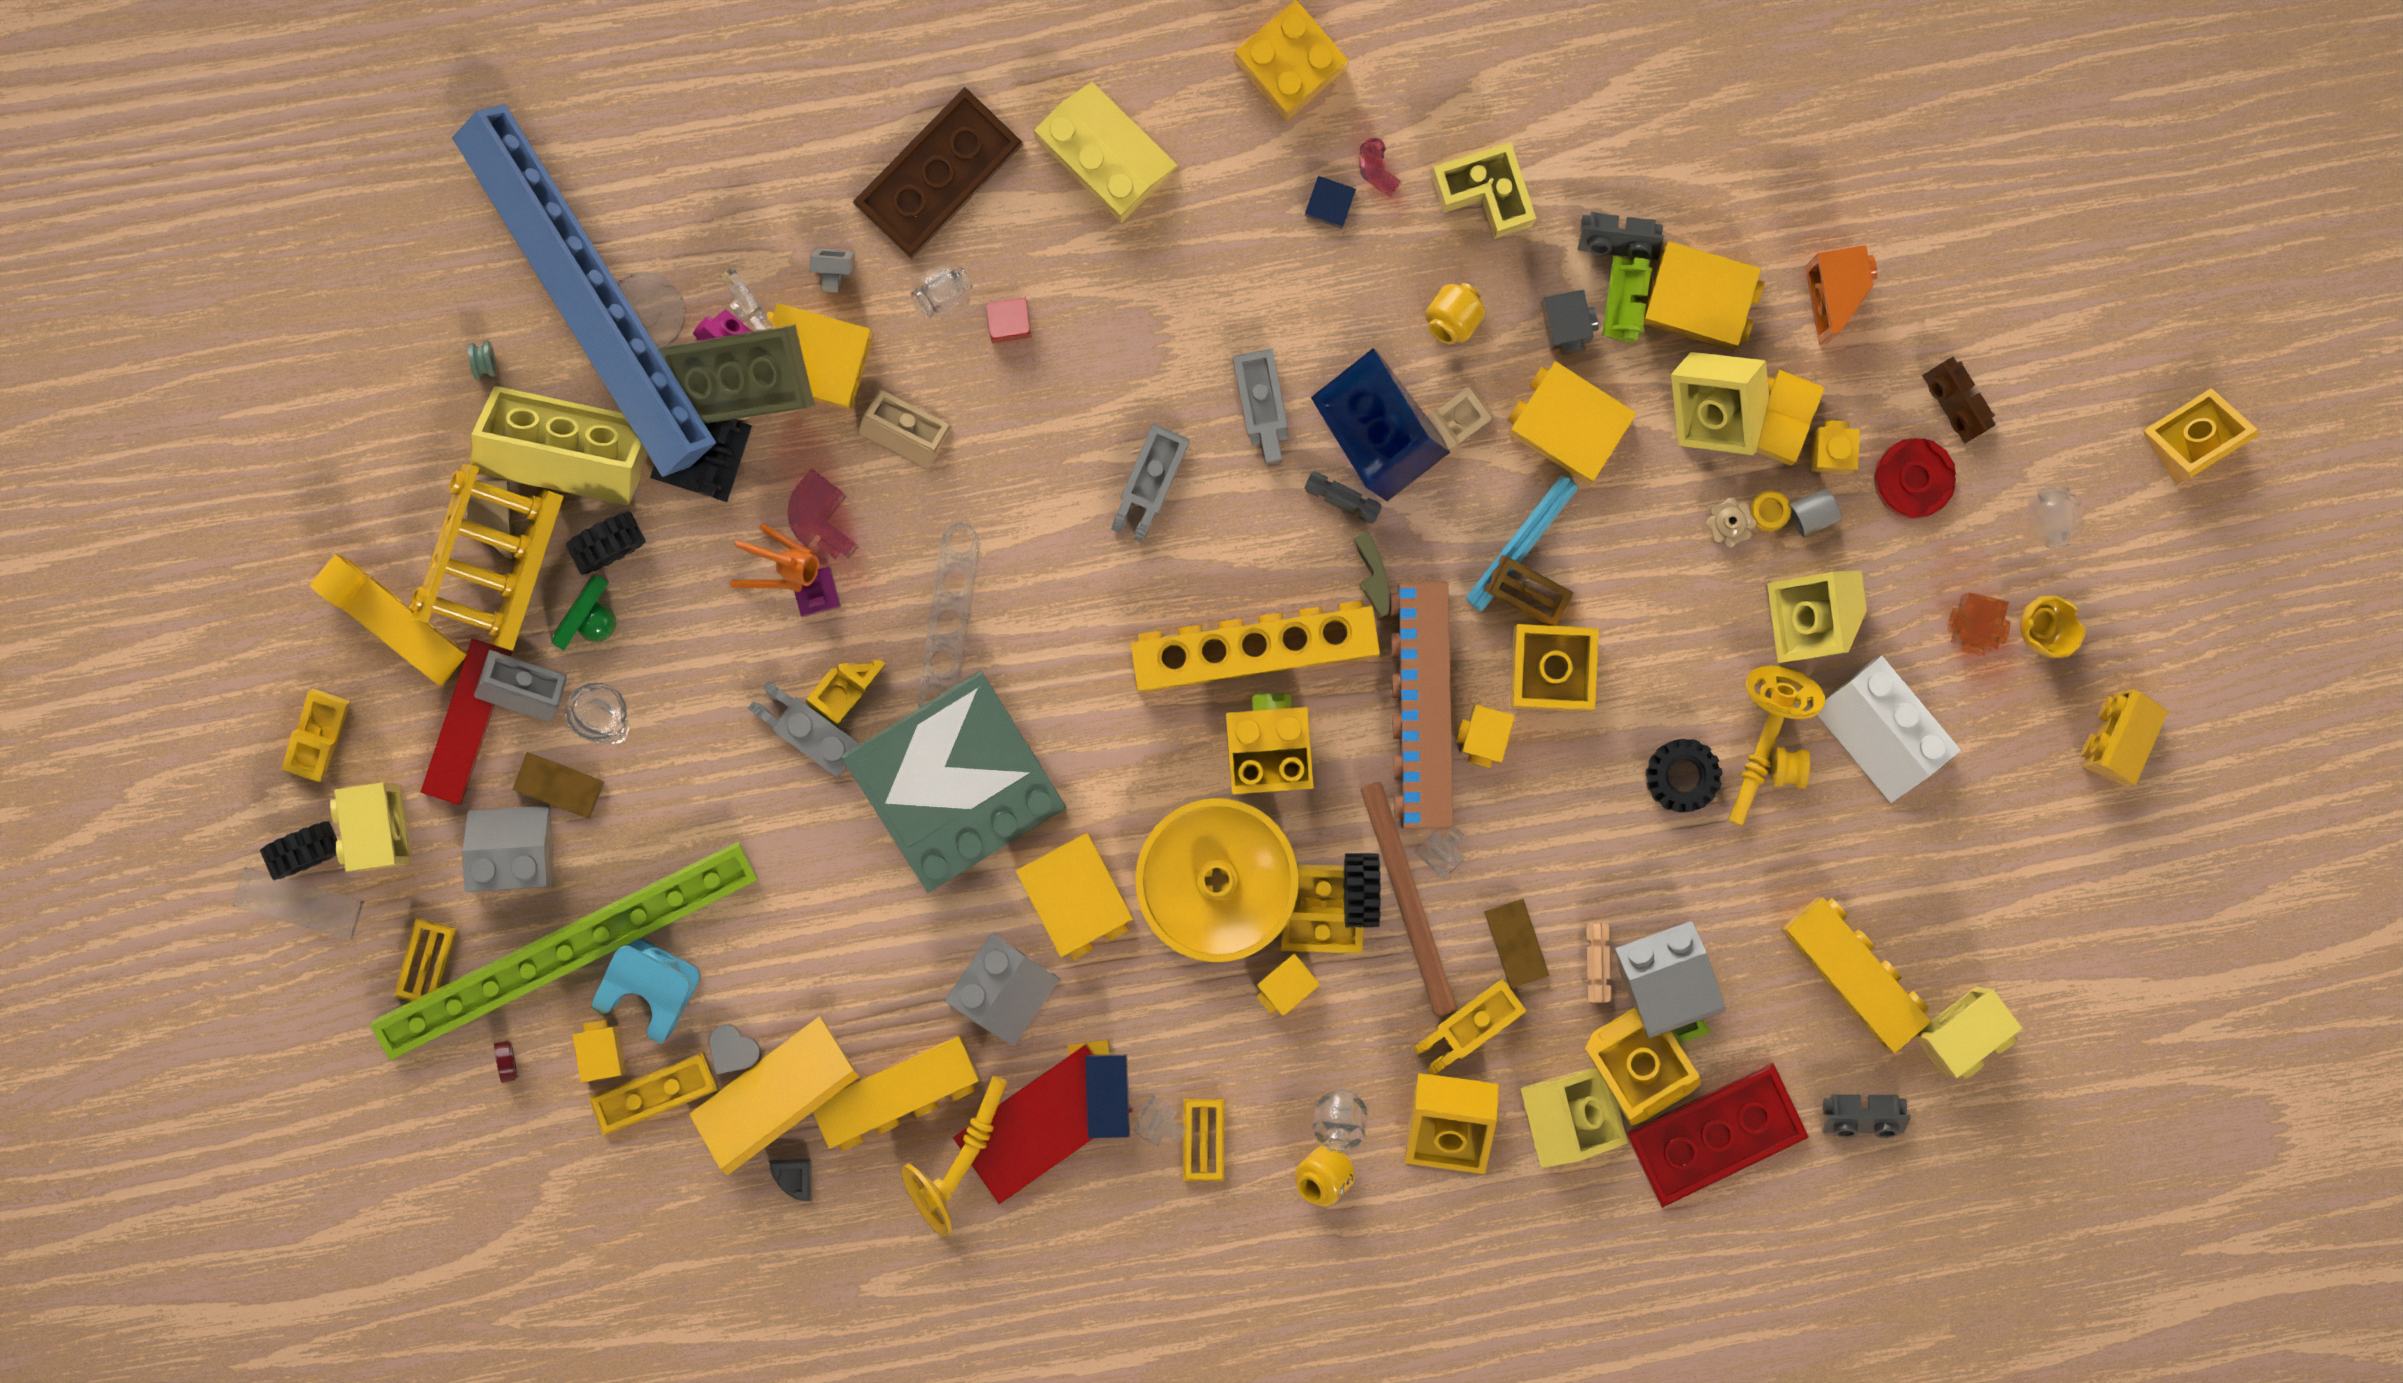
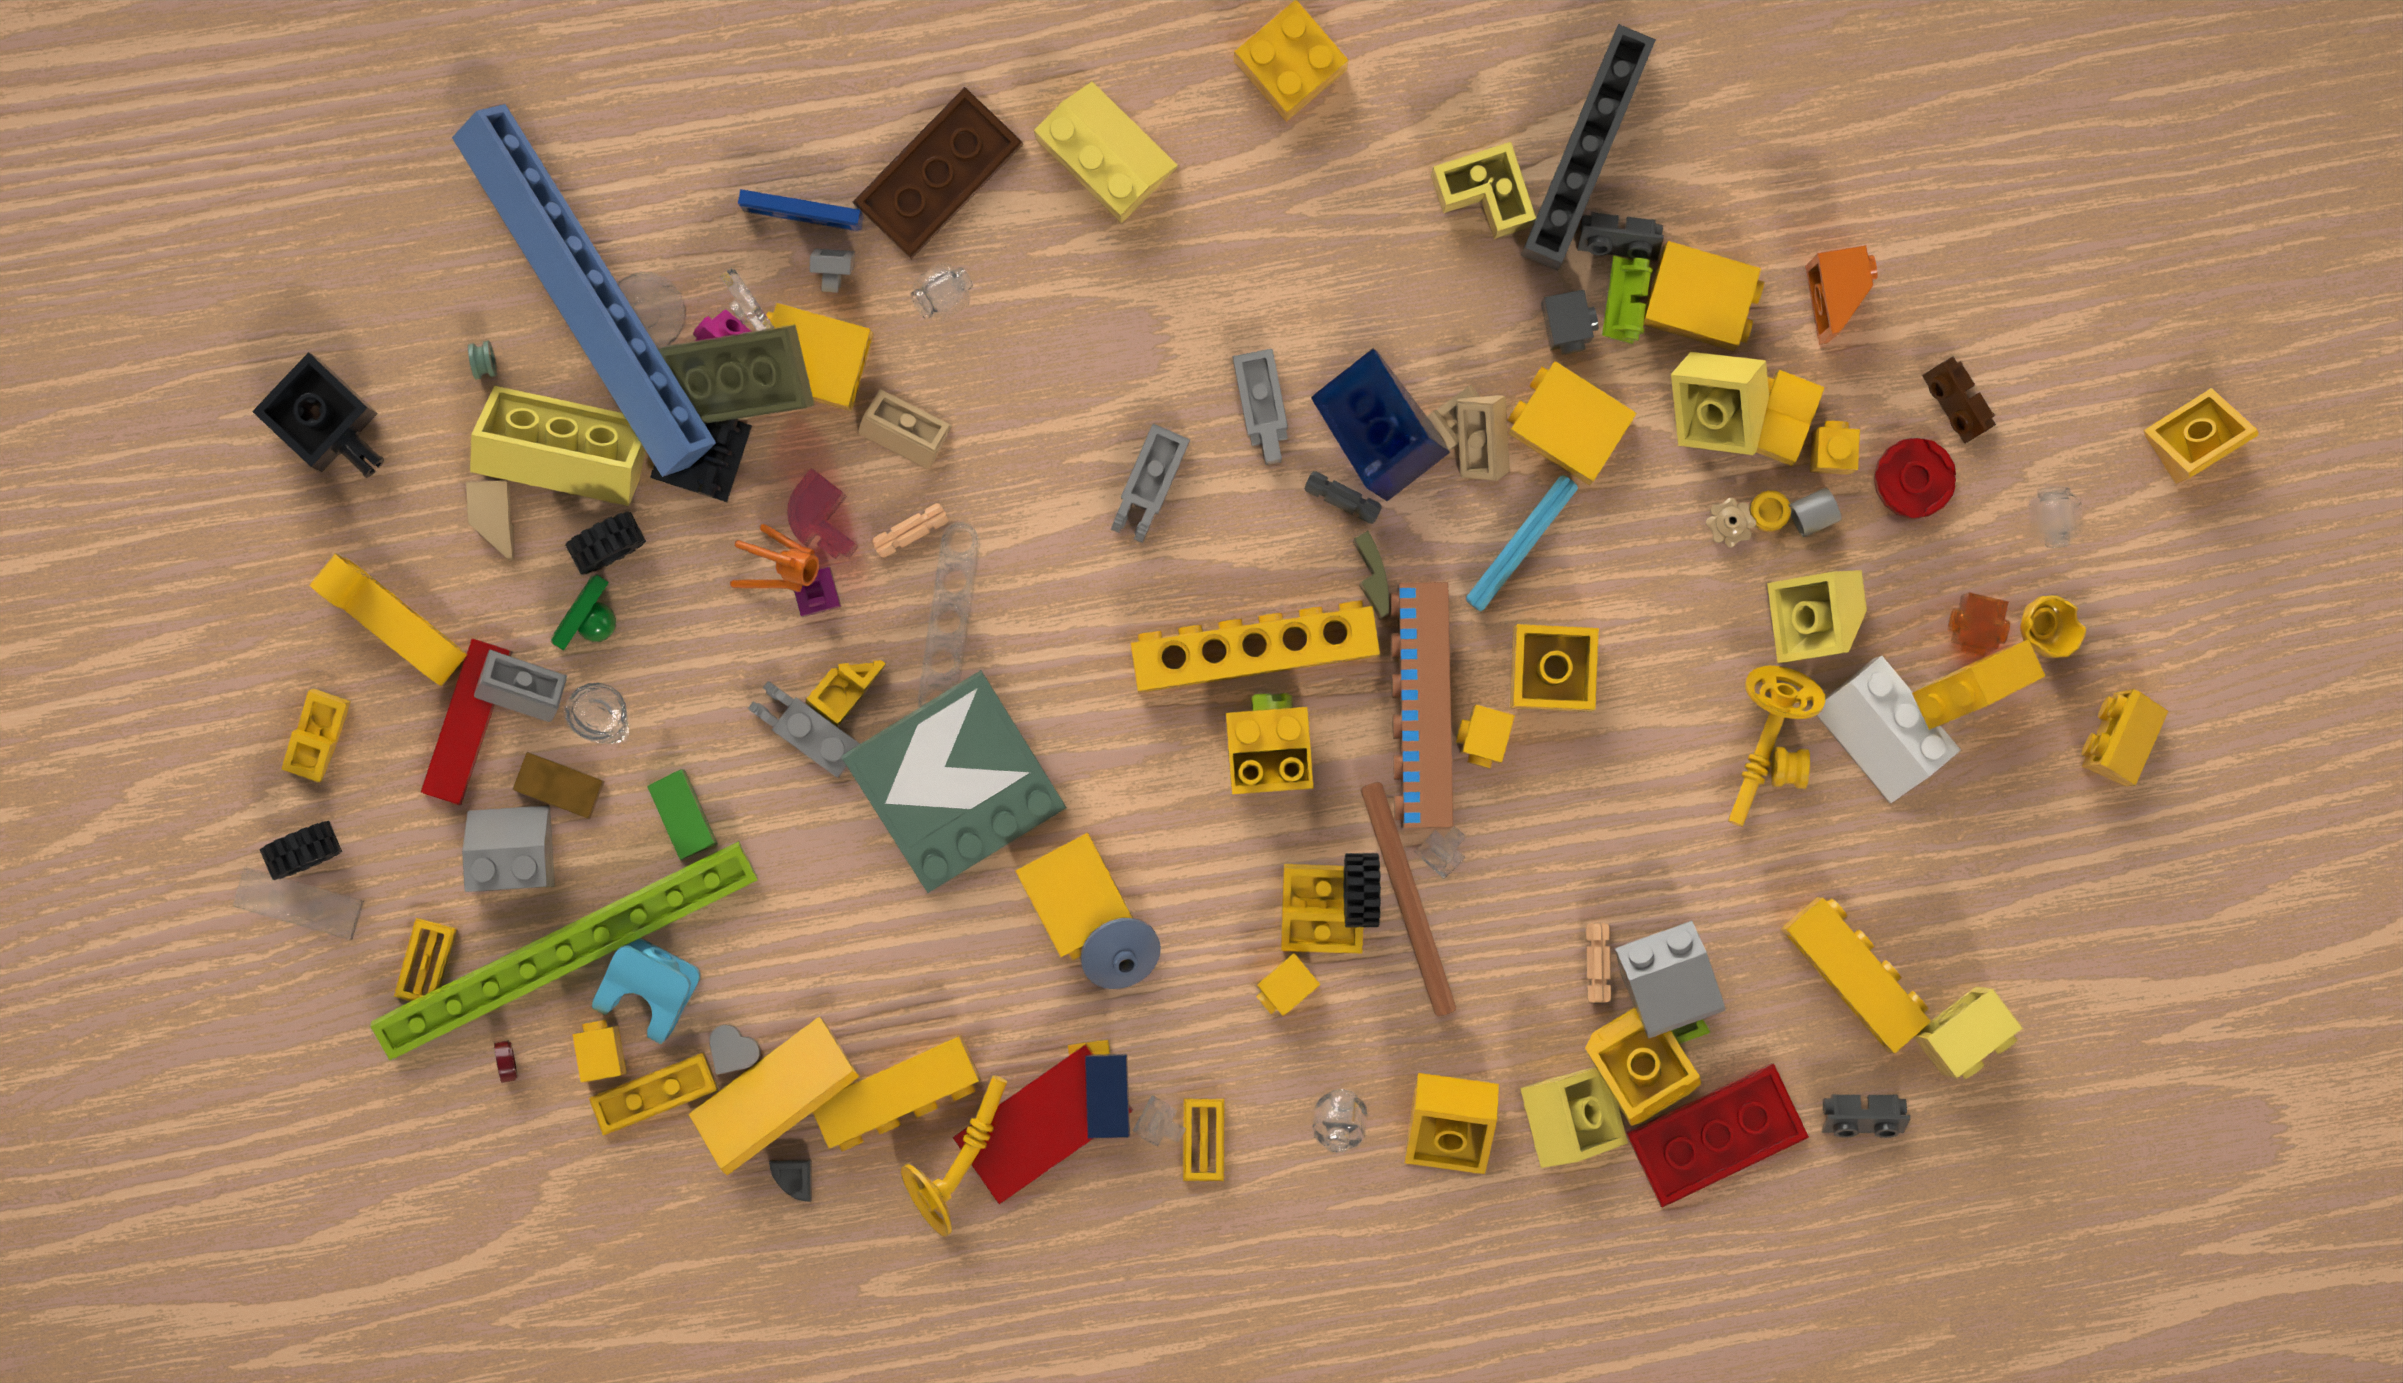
(334, 432): none -> black brick
(370, 827): light yellow brick -> none
(526, 548): yellow fence -> none
(682, 814): none -> bright green slope
(800, 210): none -> blue tile
(910, 530): none -> light nougat axle
(1002, 989): light grey slope -> none
(1008, 320): slope -> none
(1114, 943): none -> sand blue dish
(1217, 880): yellow dish -> none
(1324, 1176): yellow head -> none
(1330, 202): dark blue tile -> none
(1373, 166): clear pink arm -> none
(1455, 313): yellow head -> none
(1473, 1024): yellow hinge -> none
(1483, 437): none -> tan slope
(1499, 576): pearl gold tile -> none
(1516, 943): pearl gold tile -> none
(1588, 147): none -> dark grey brick
(1708, 770): black tyre -> none
(1978, 684): none -> yellow brick

